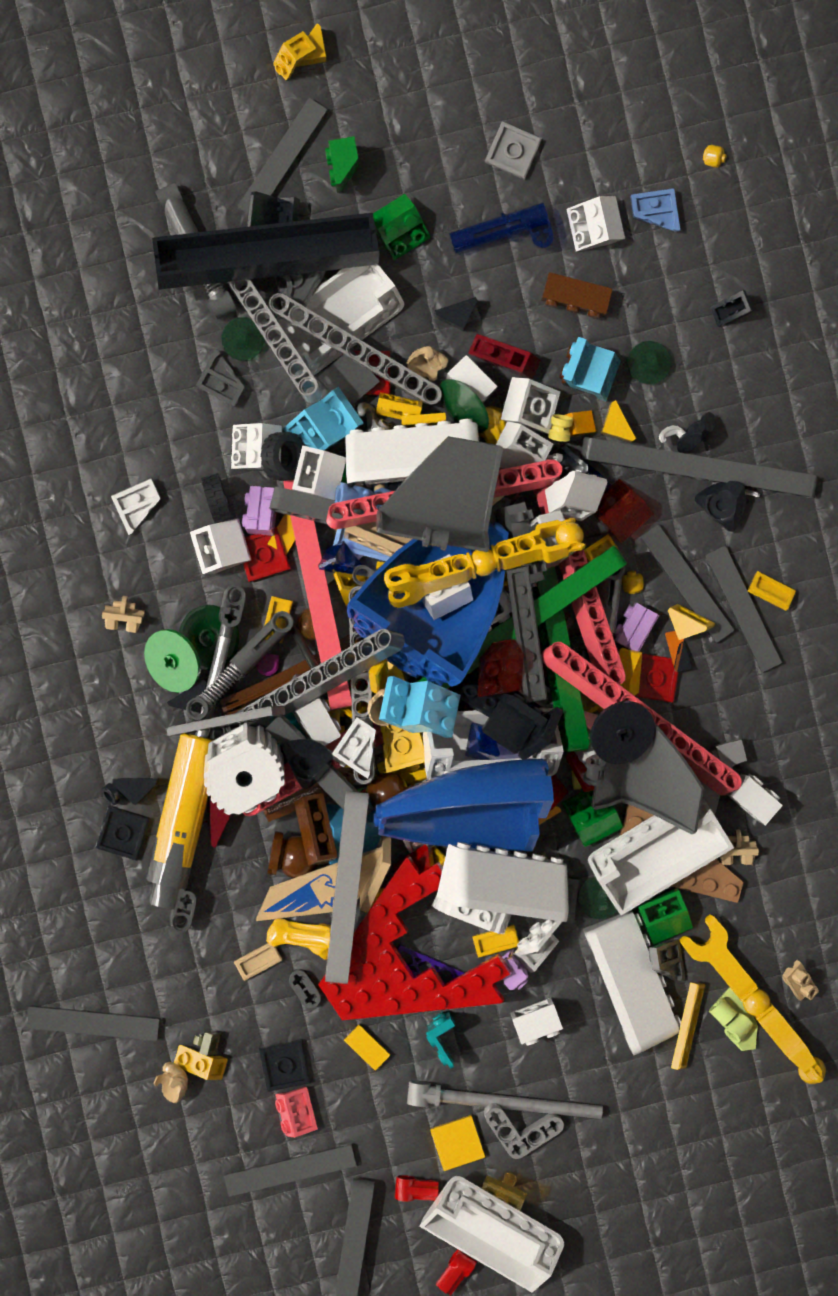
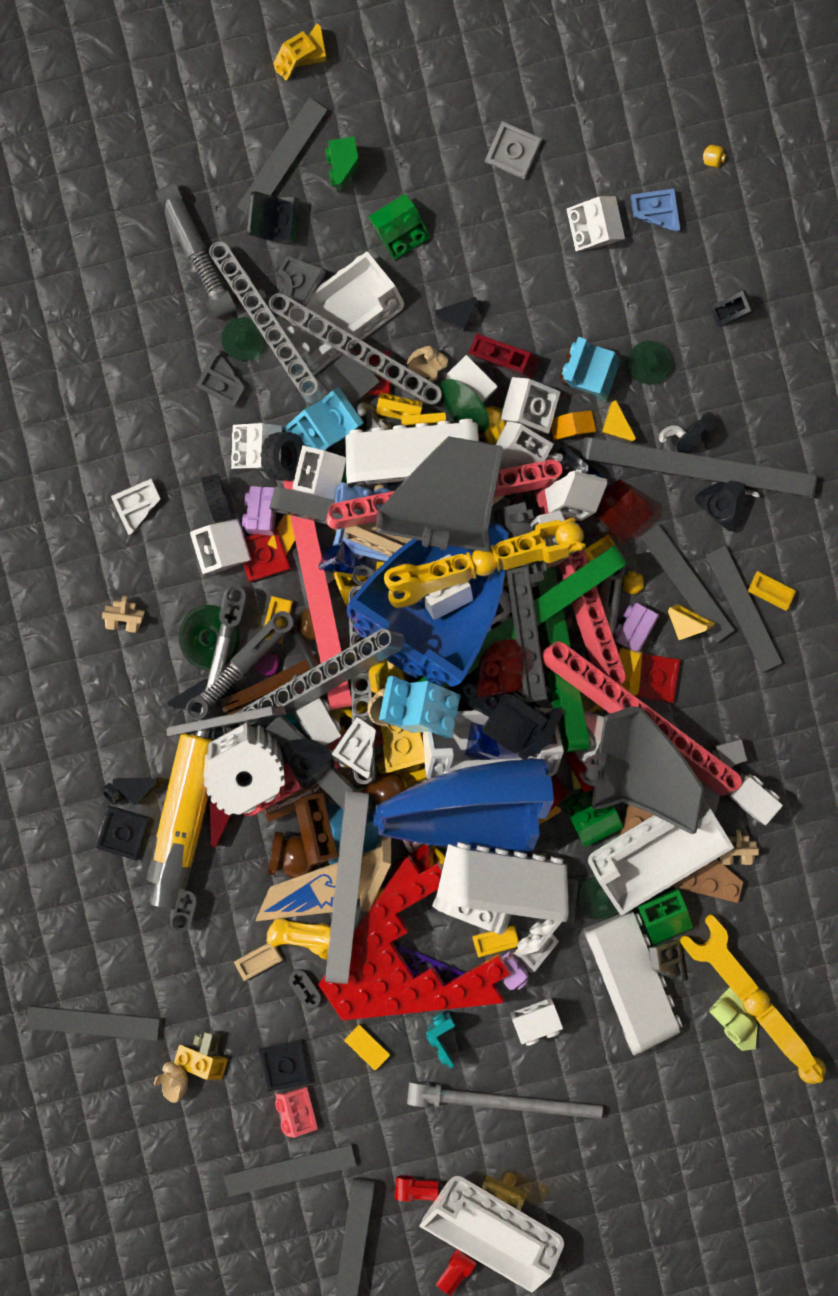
(174, 675): piece -> none
(265, 251): black piece -> none
(457, 1142): yellow tile -> none
(516, 1137): light grey beam -> none
(530, 218): clear blue piece -> none
(560, 427): light yellow wheel -> none
(576, 295): reddish brown brick -> none
(615, 719): black piece -> none
(678, 652): sticker -> none
(688, 1025): yellow tile -> none
(800, 982): tan hips -> none

